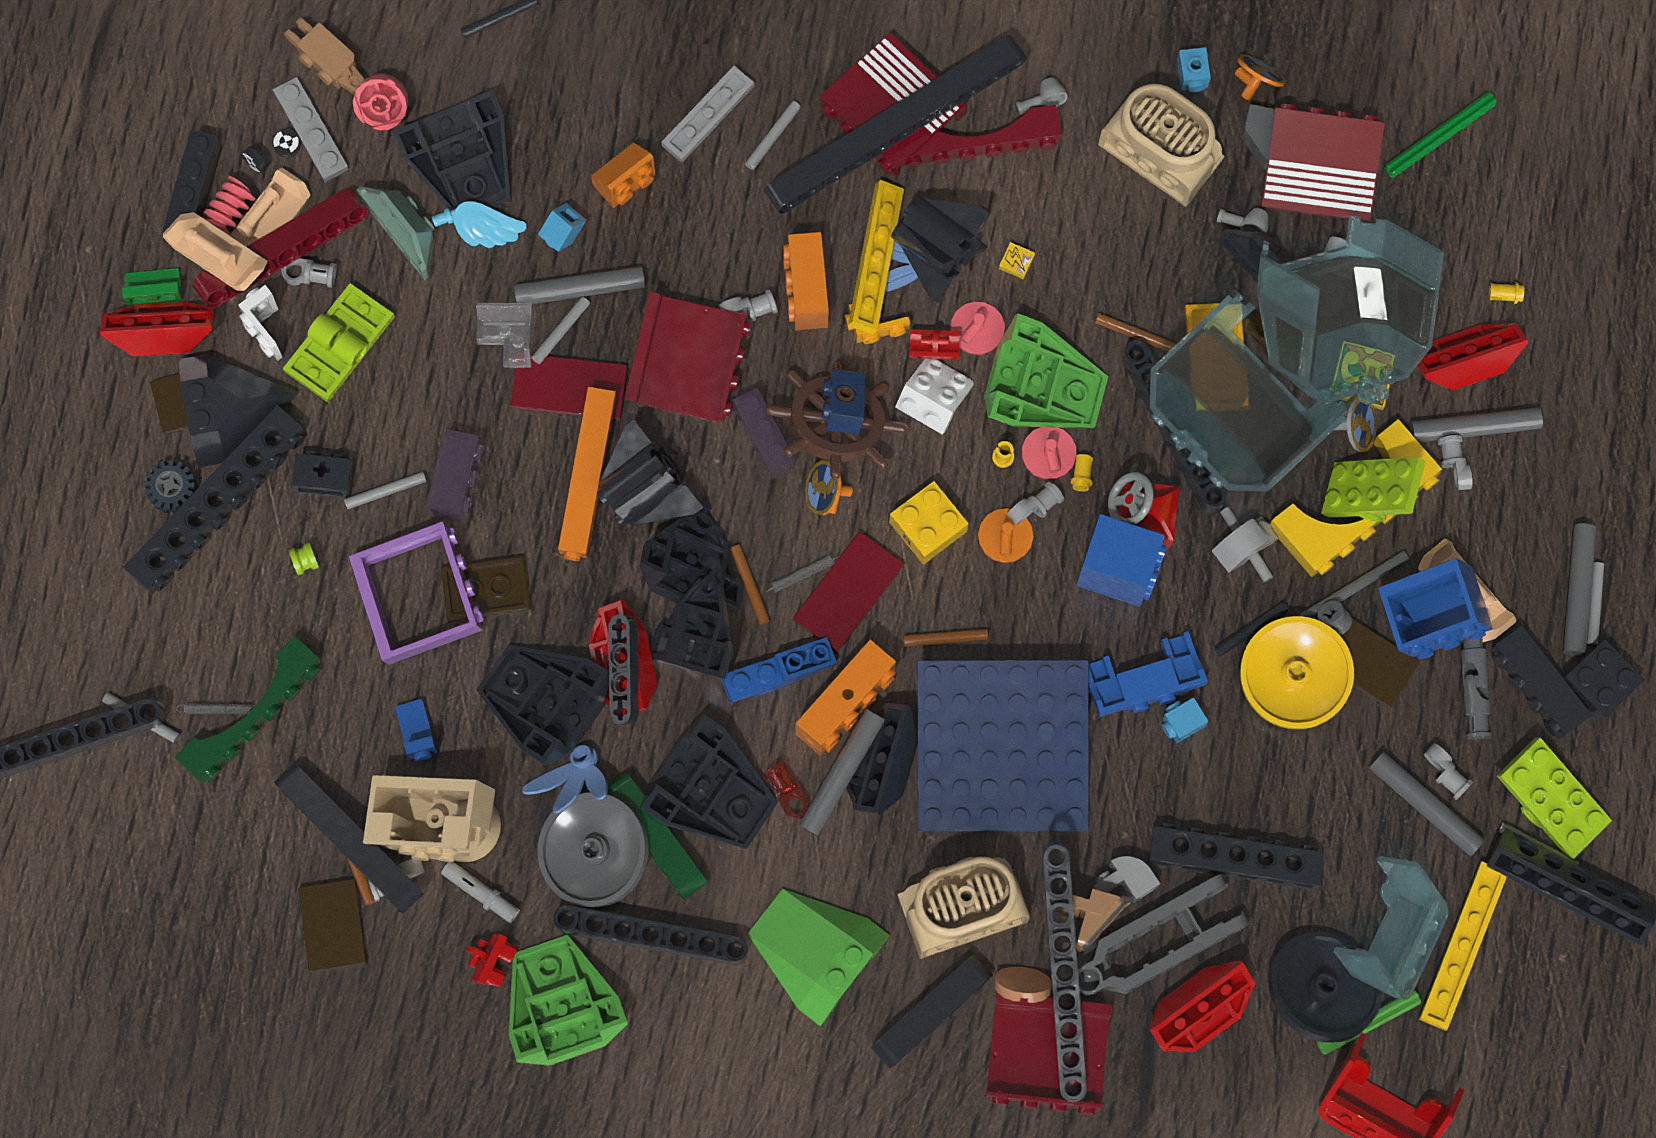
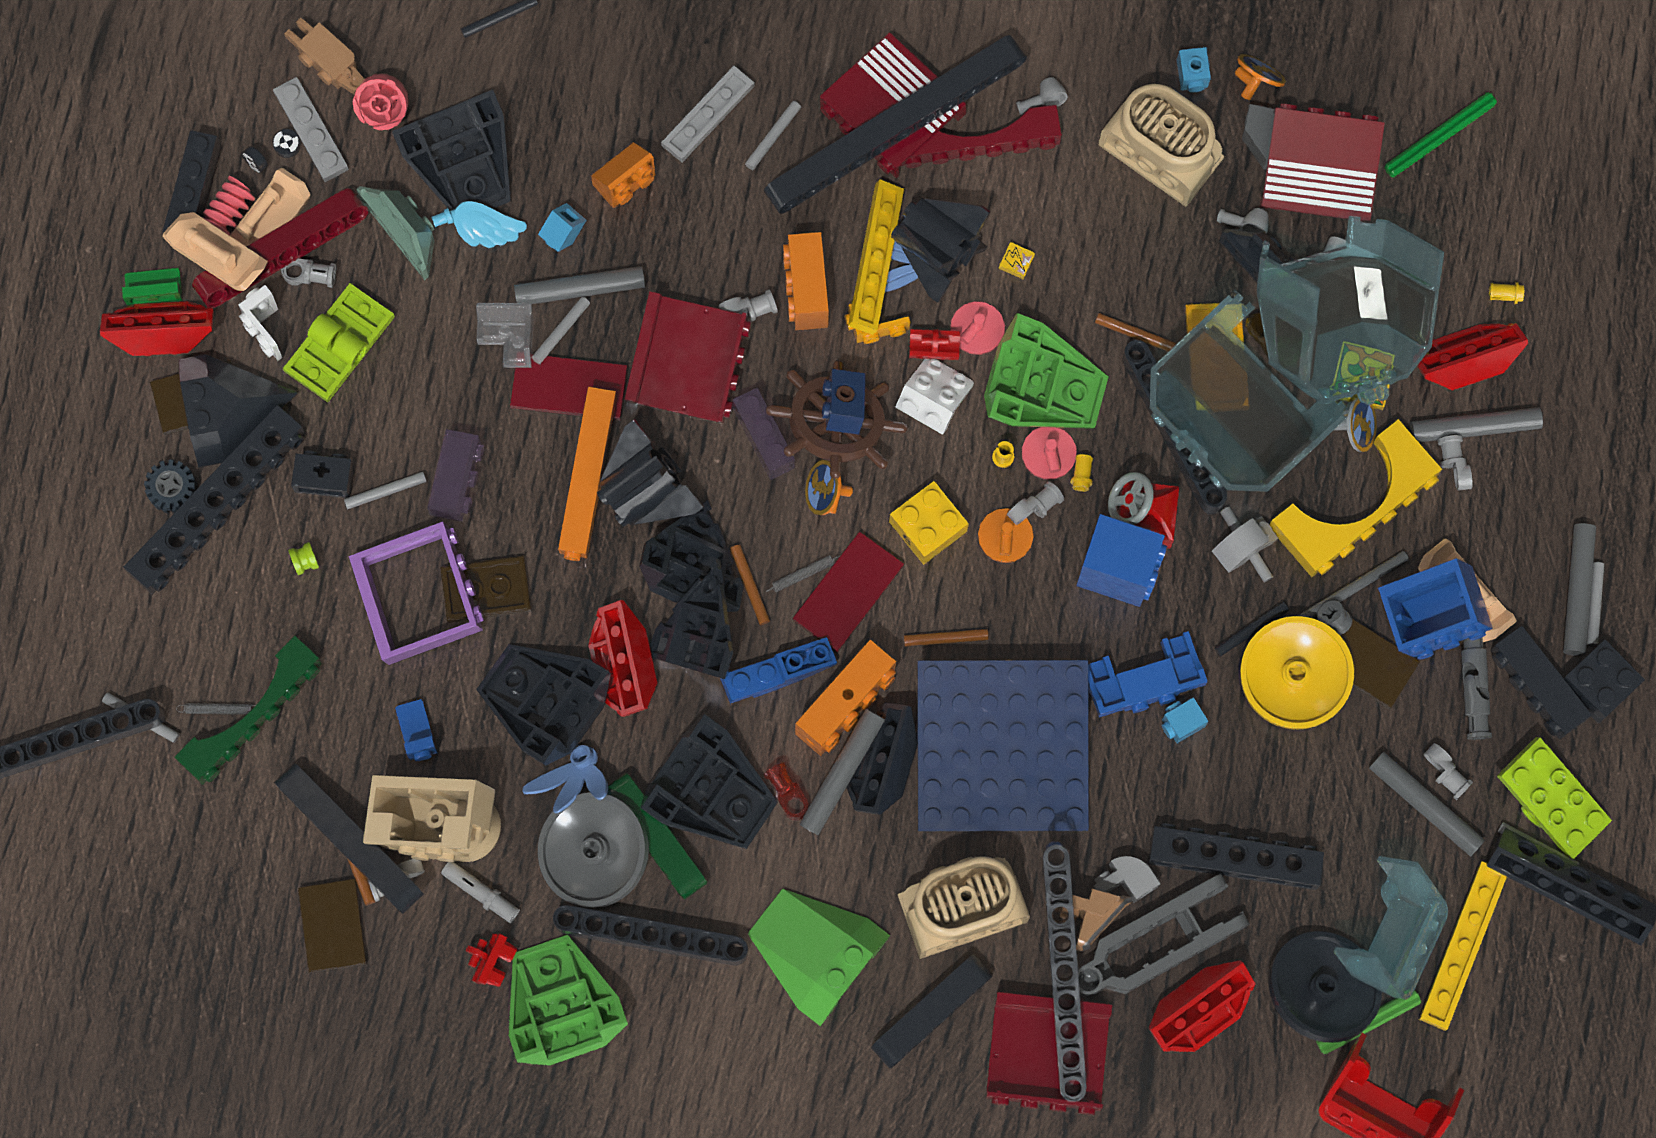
(628, 669): black beam -> none
(1022, 983): nougat tile -> none
(1373, 488): lime plate -> none

